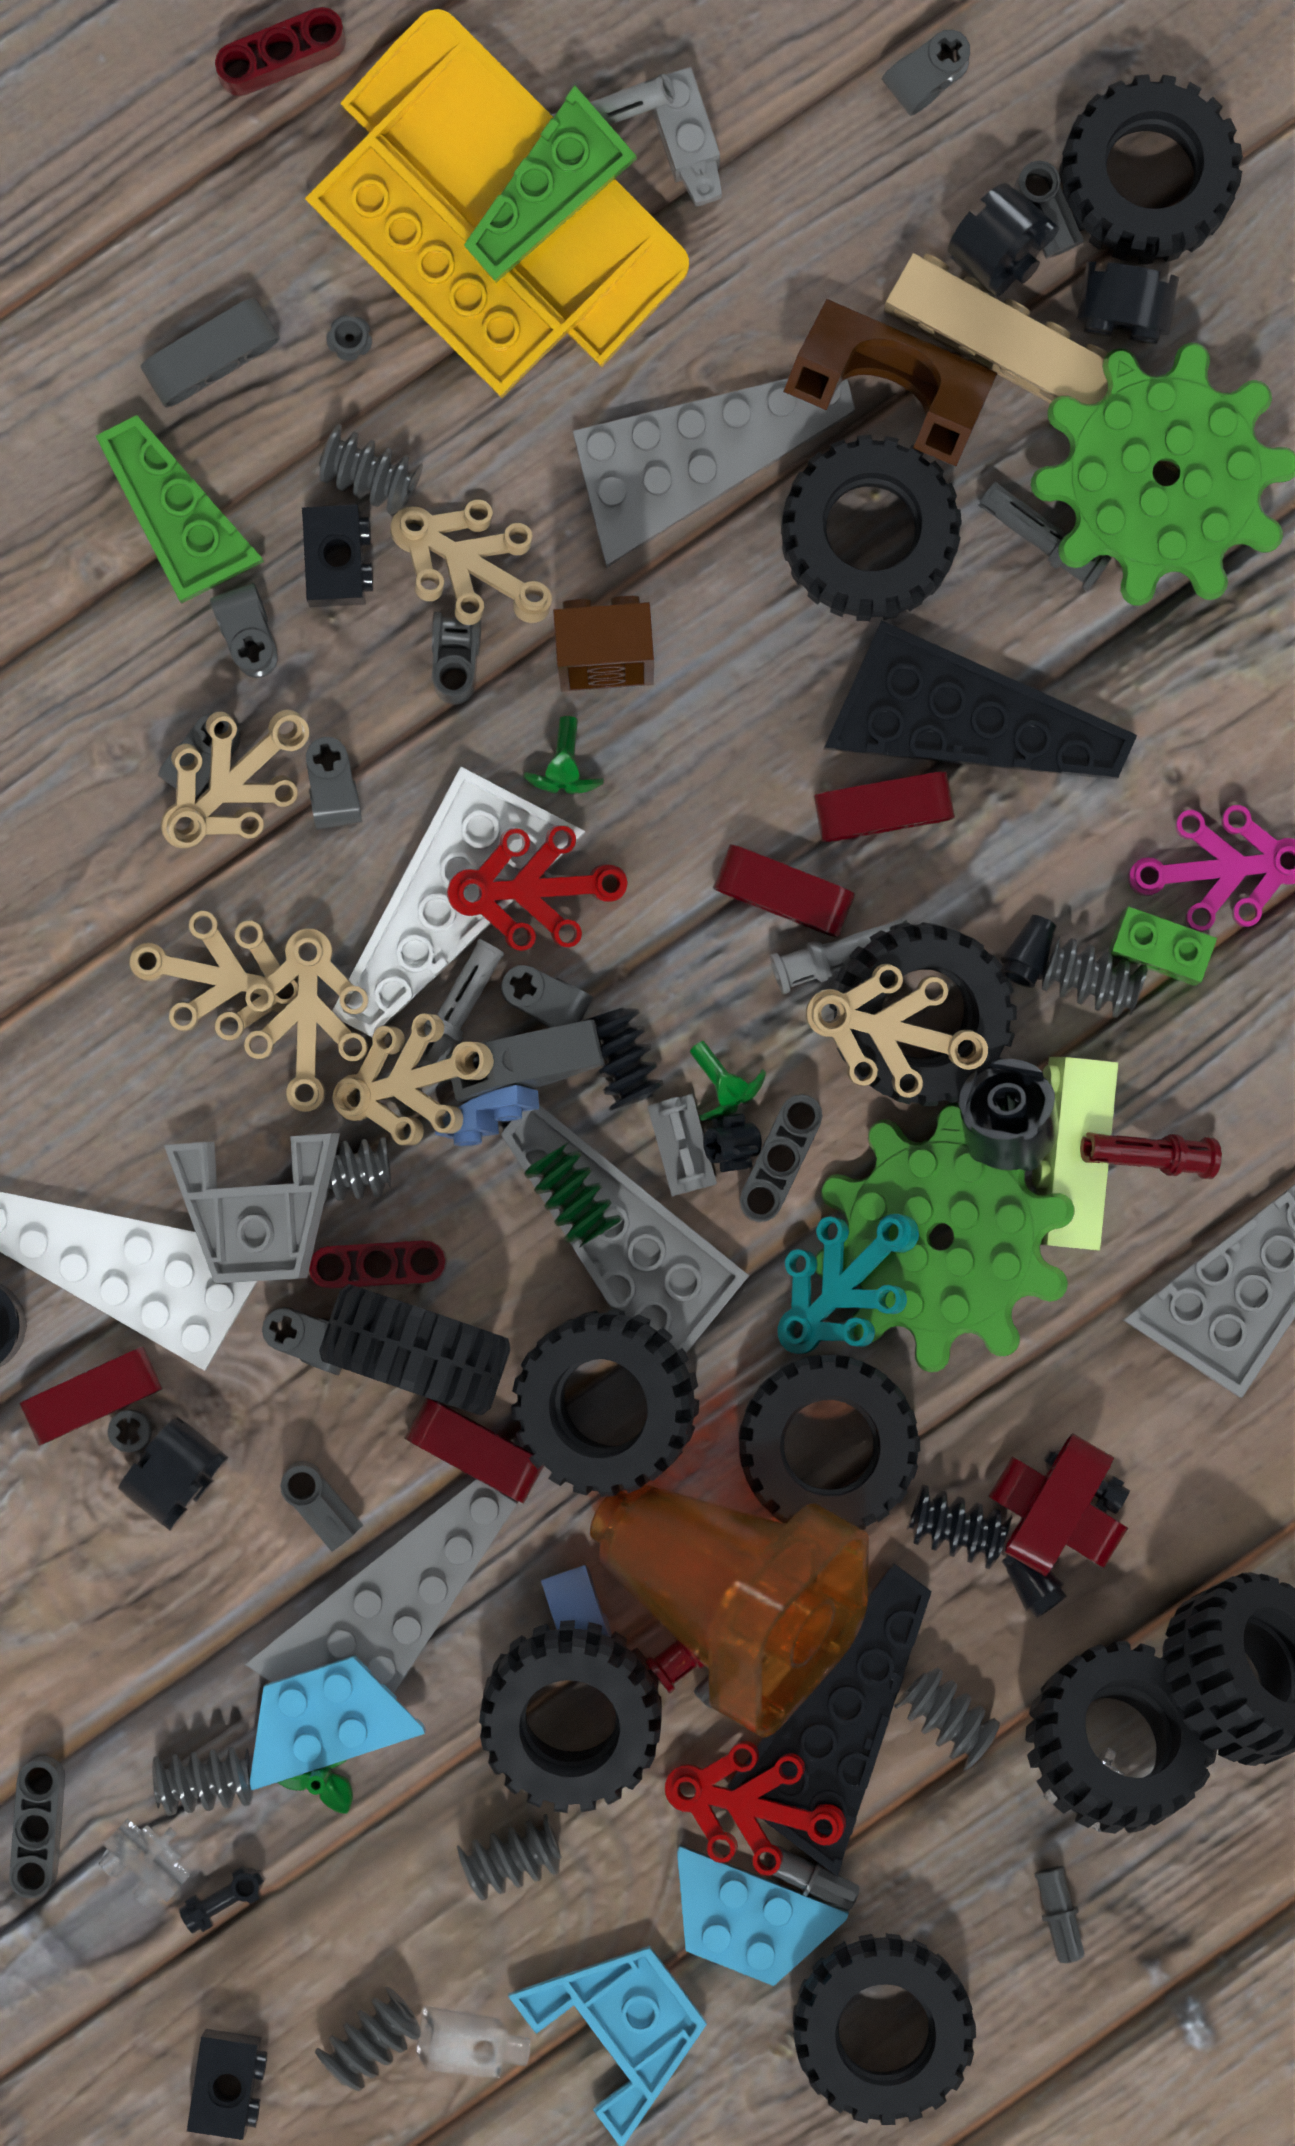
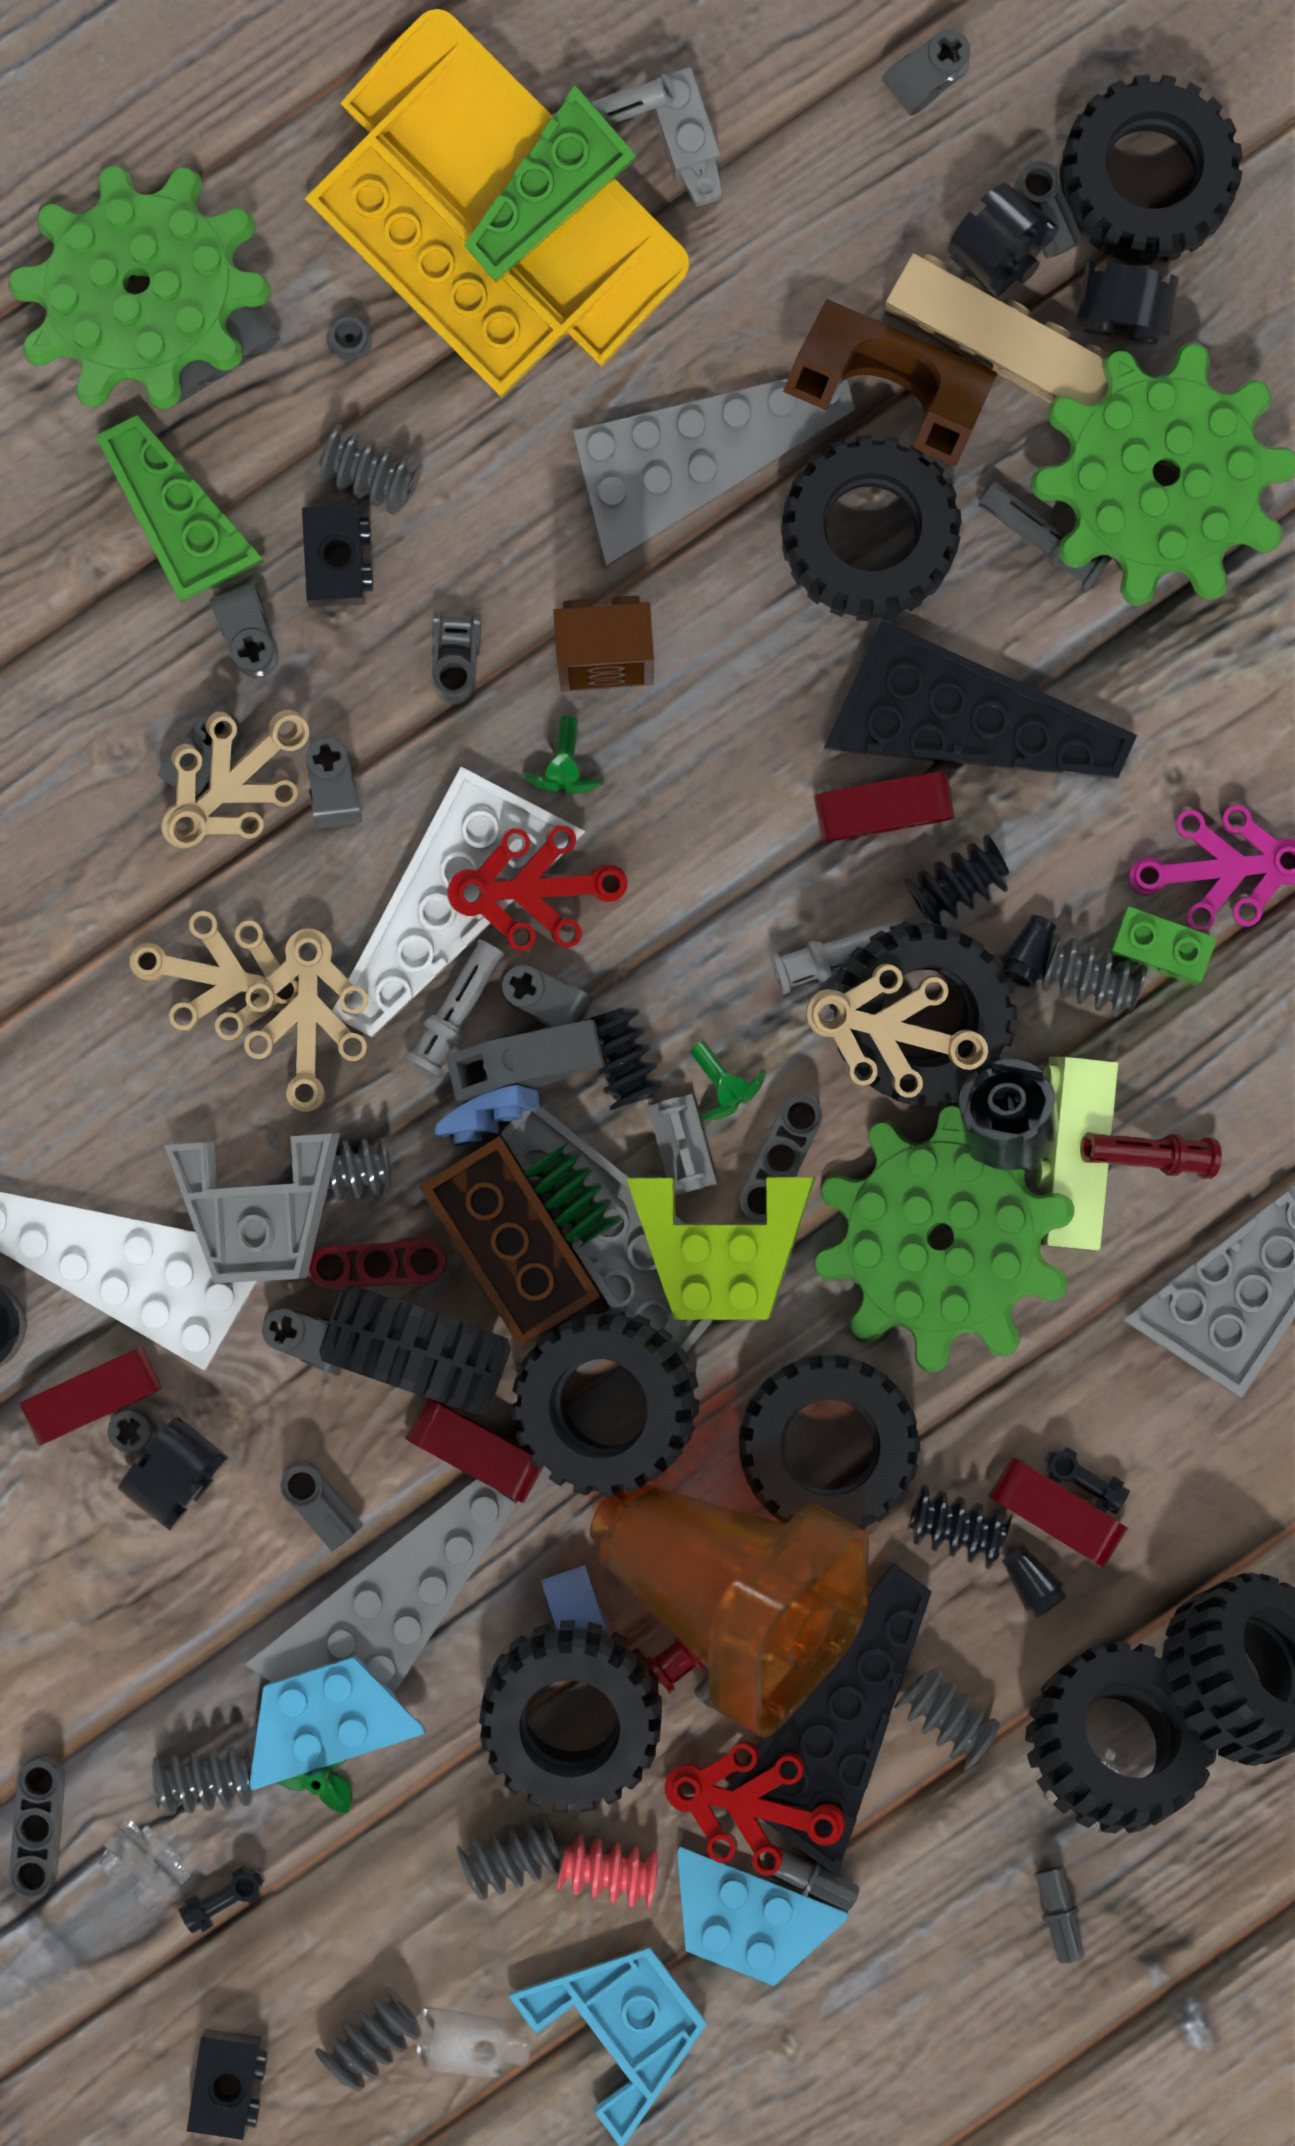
(148, 332): none -> bright green plate
(295, 32): dark red beam -> none
(406, 1080): tan plant -> none
(466, 558): tan plant -> none
(509, 1241): none -> reddish brown brick
(609, 1870): none -> coral piece
(721, 1267): none -> lime wing
(732, 1142): black gear -> none
(784, 891): dark red beam -> none
(840, 1286): teal plant -> none
(895, 2092): black tyre -> none
(960, 882): none -> black piece
(1058, 1504): dark red beam -> none

